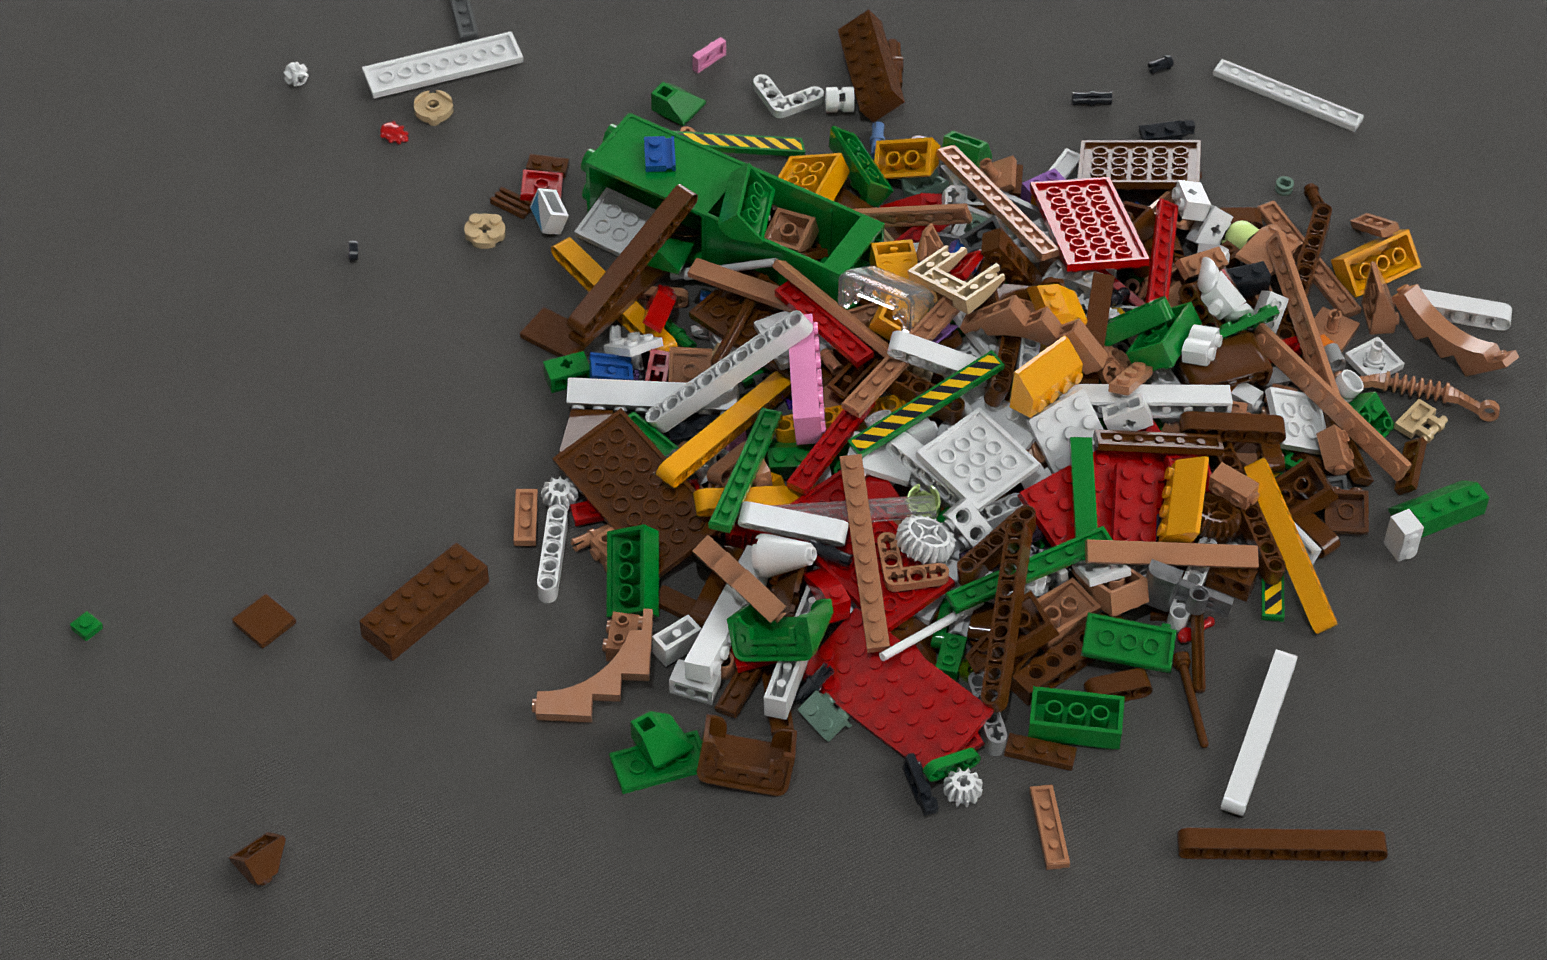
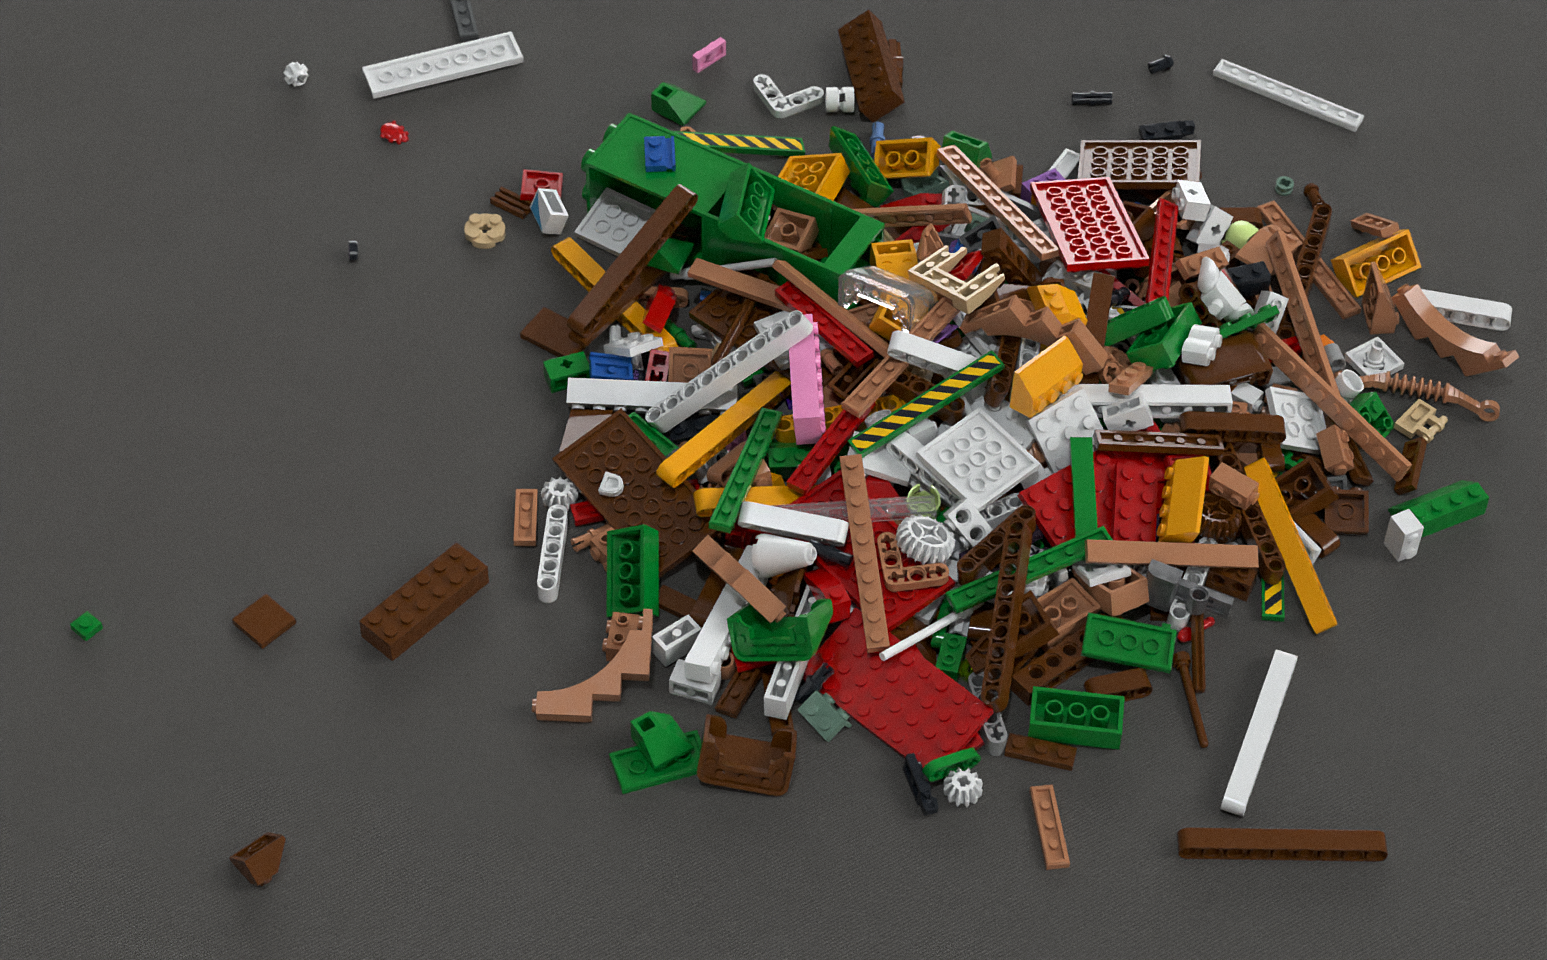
(433, 115): tan plate -> none
(548, 164): reddish brown plate -> none
(611, 485): none -> white tile
(1336, 326): nougat tile -> none

